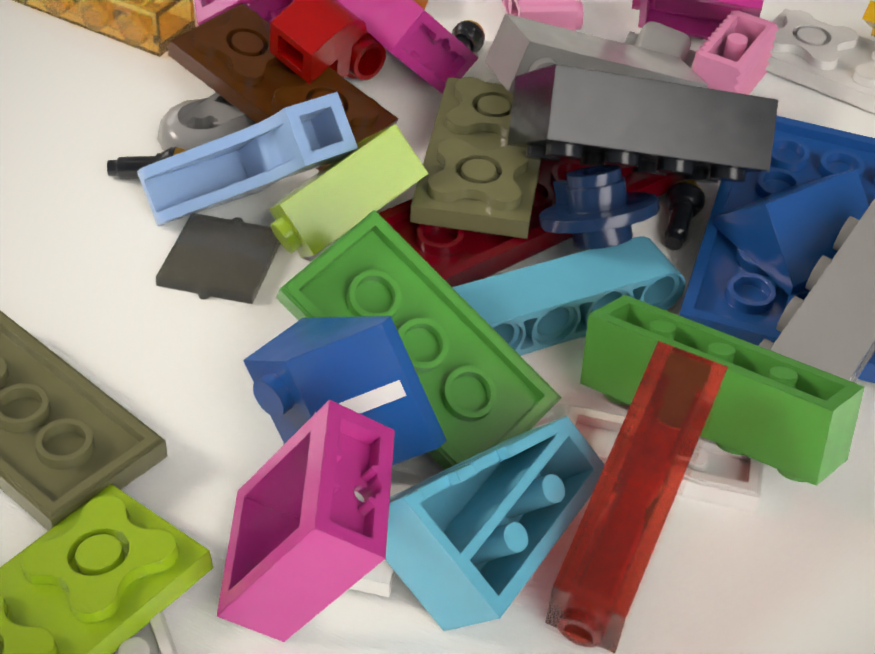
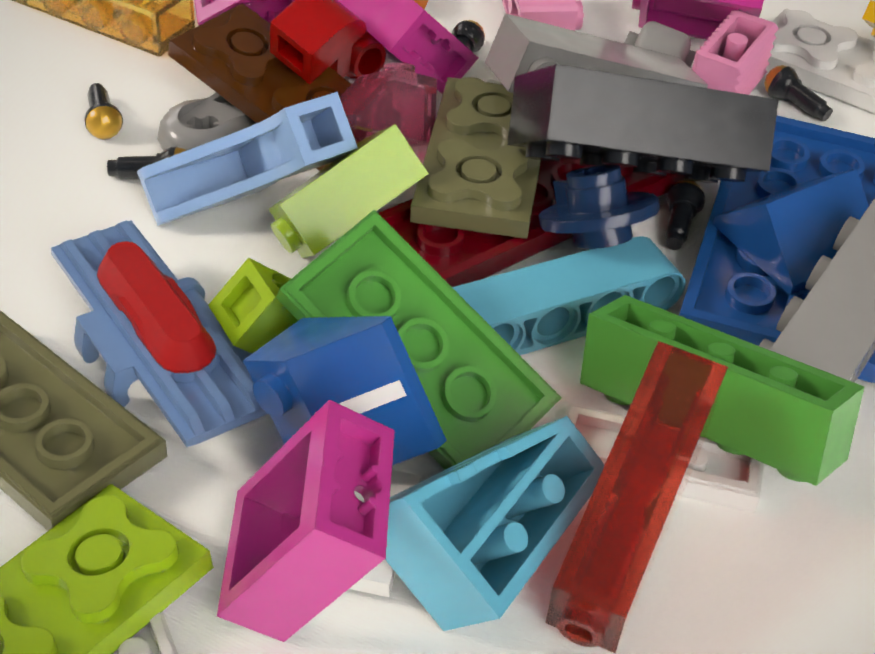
(102, 118): none -> pearl gold piece
(157, 333): none -> medium blue piece
(219, 258): clear smoke piece -> none
(250, 308): none -> lime brick
(392, 98): none -> clear pink slope
(785, 85): none -> black piece

